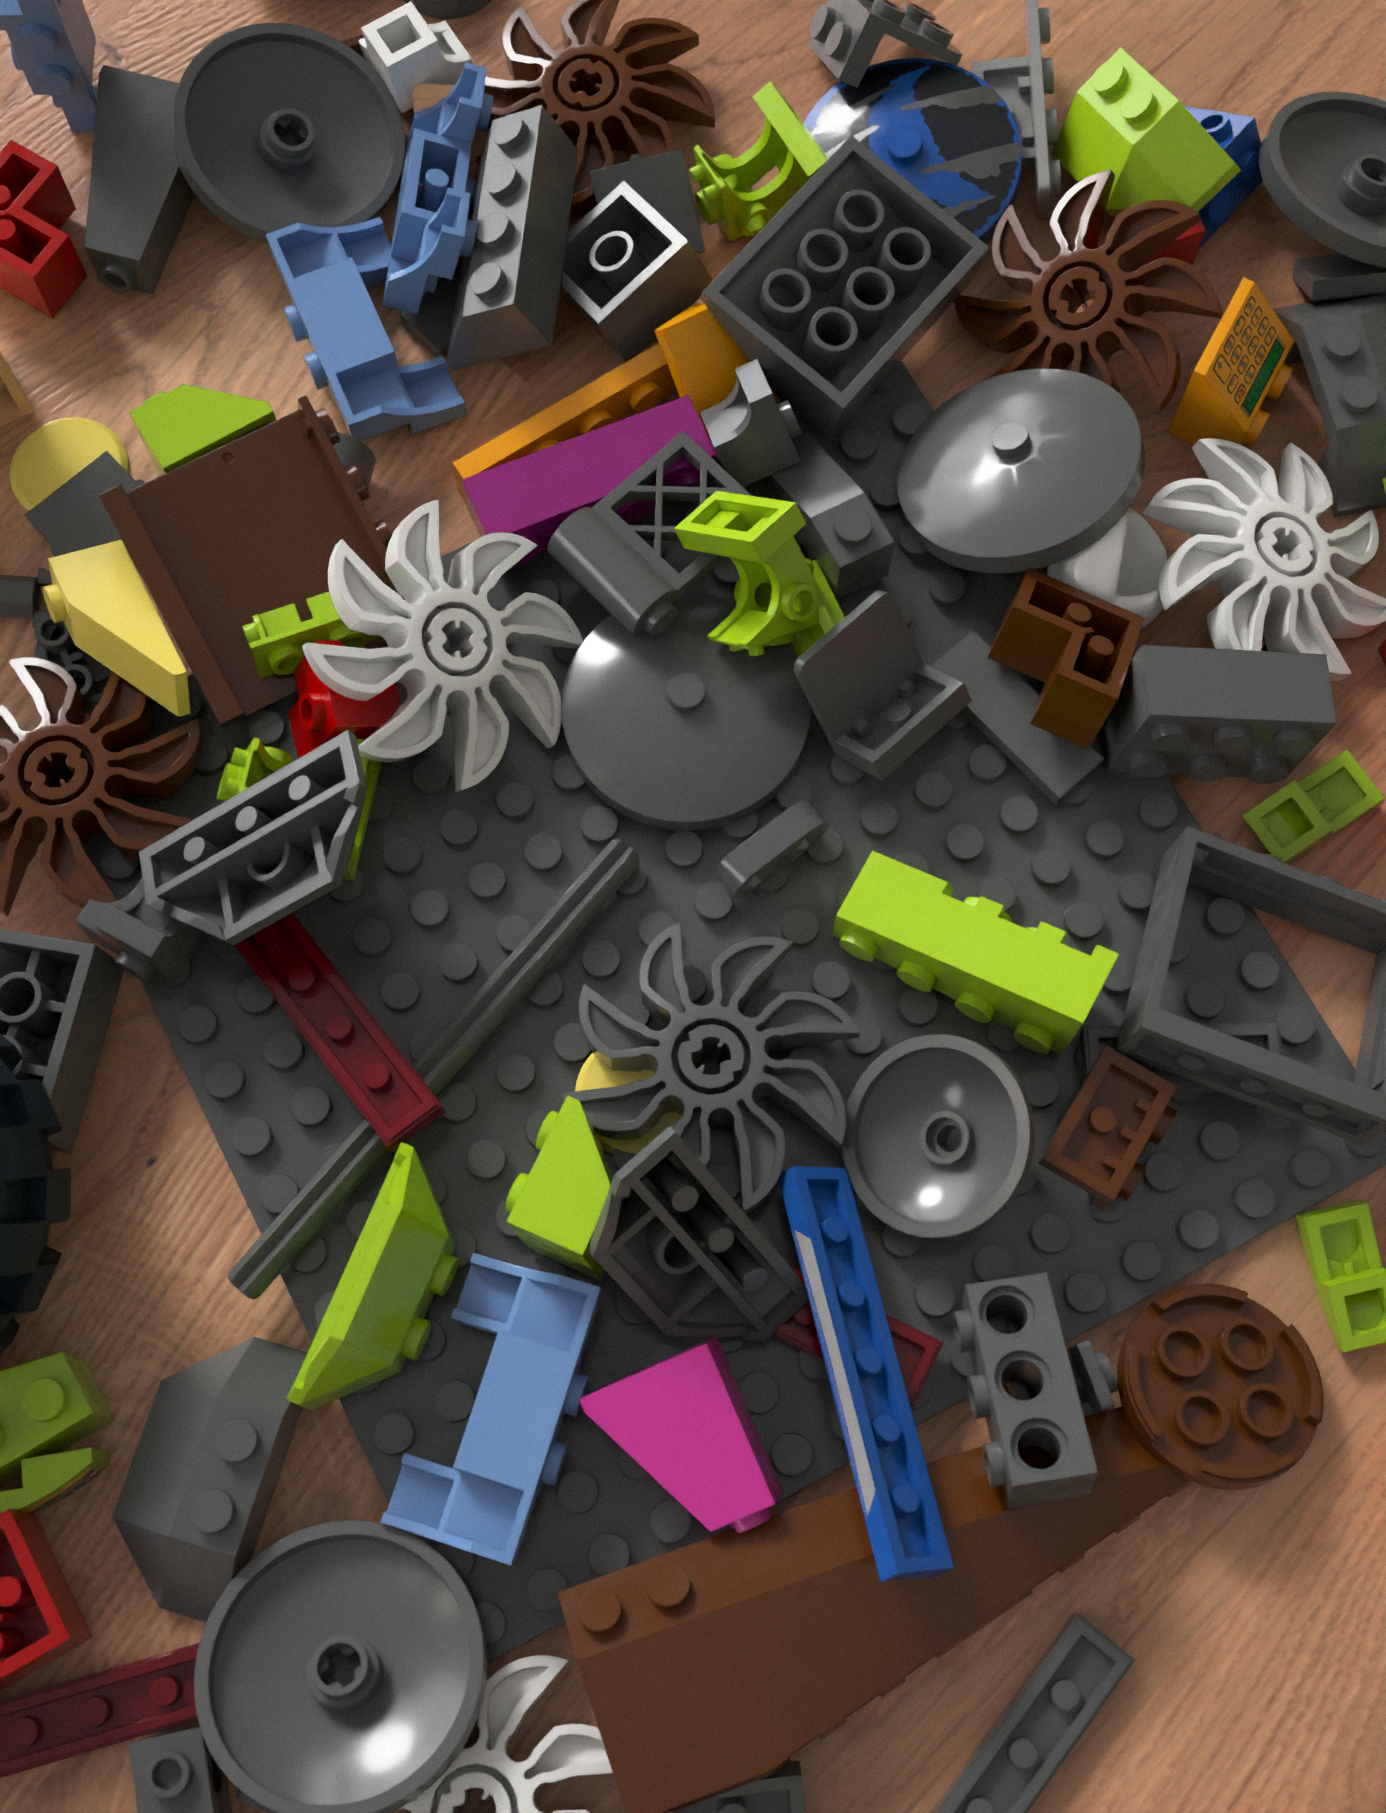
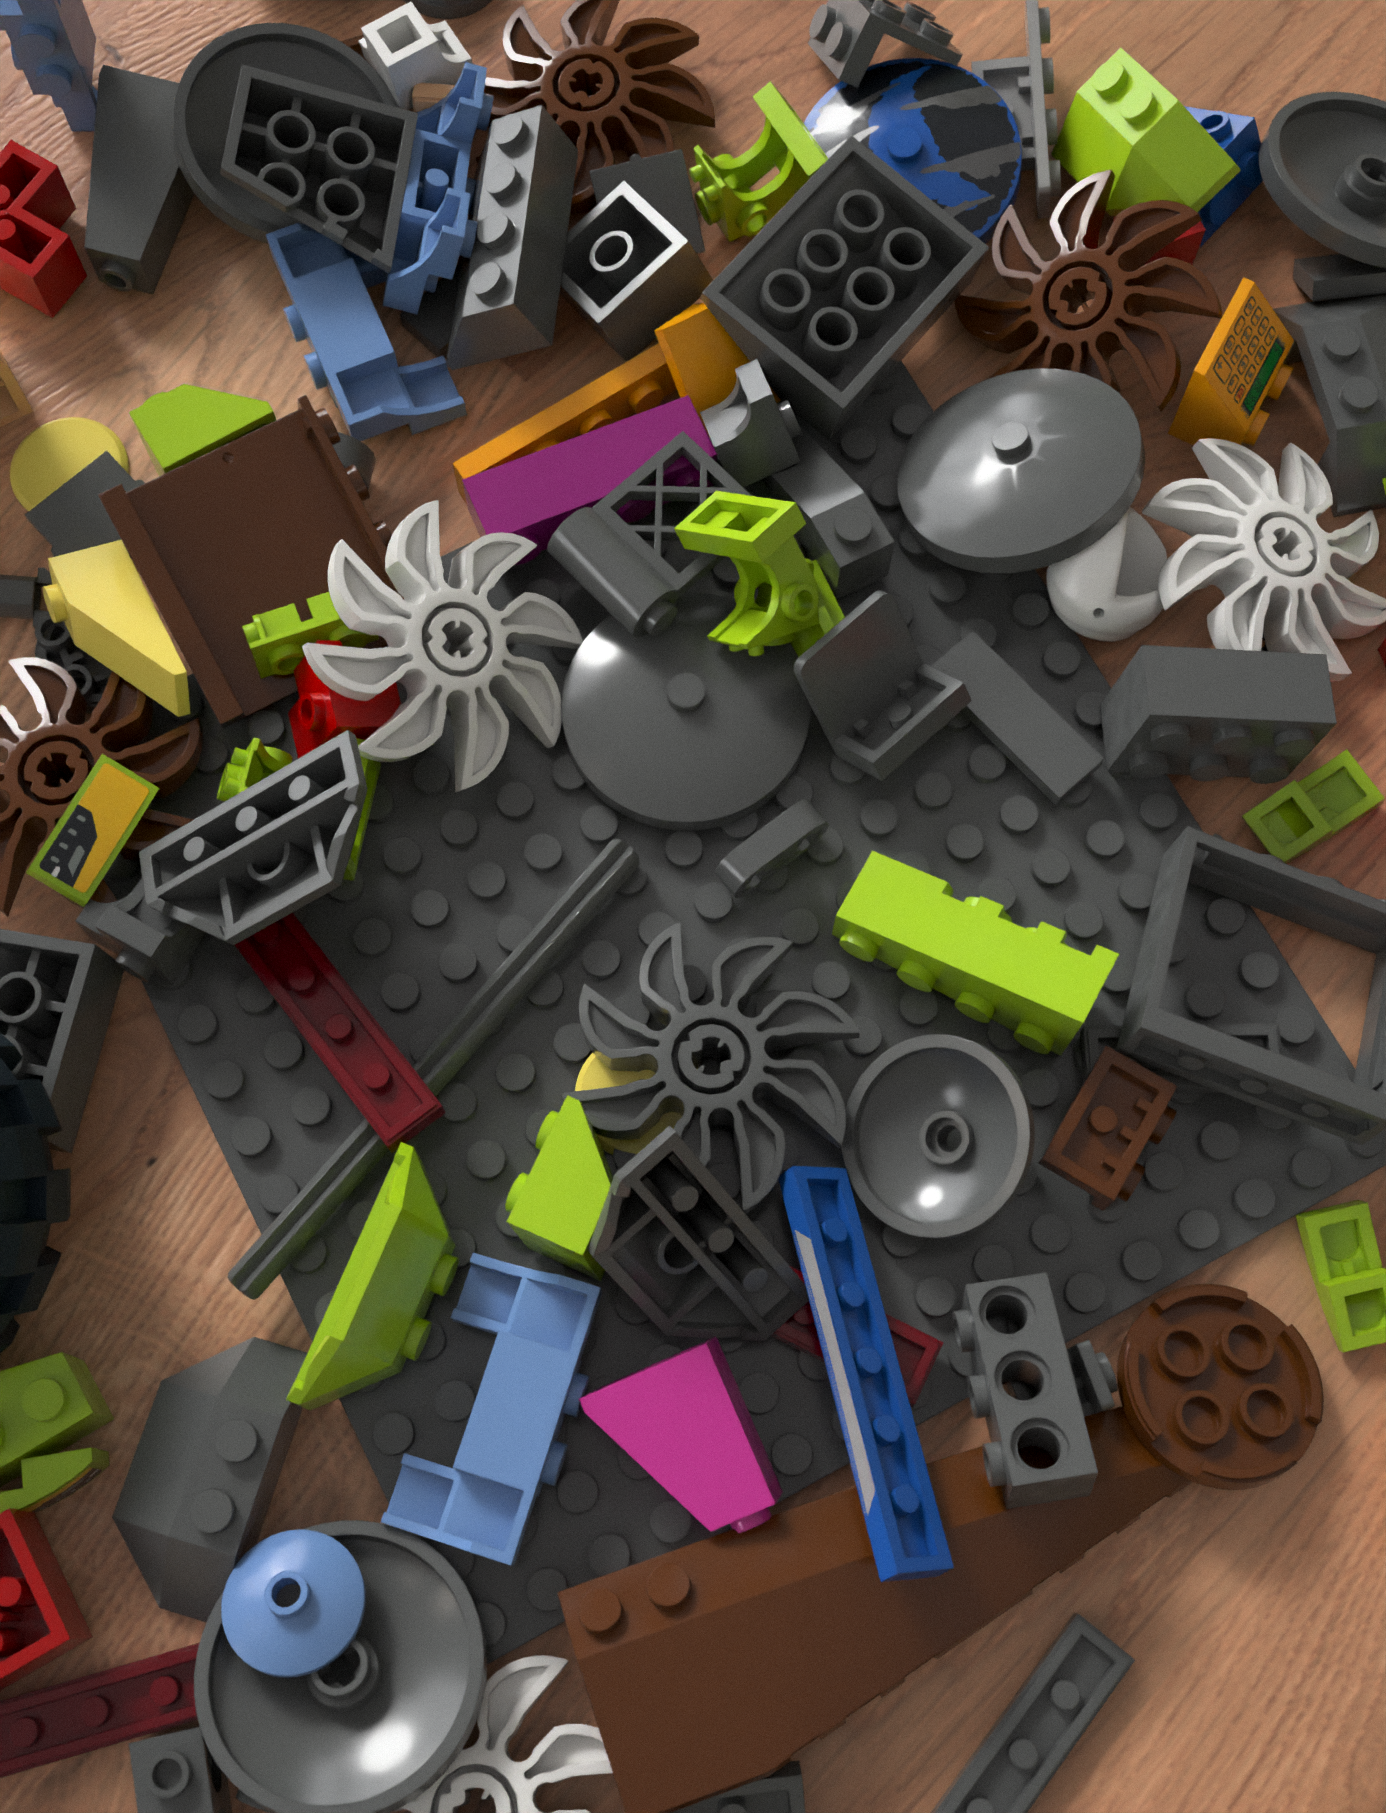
(92, 830): none -> slope
(312, 1630): none -> medium blue dish
(322, 158): none -> dark grey wedge
(1071, 646): reddish brown brick -> none

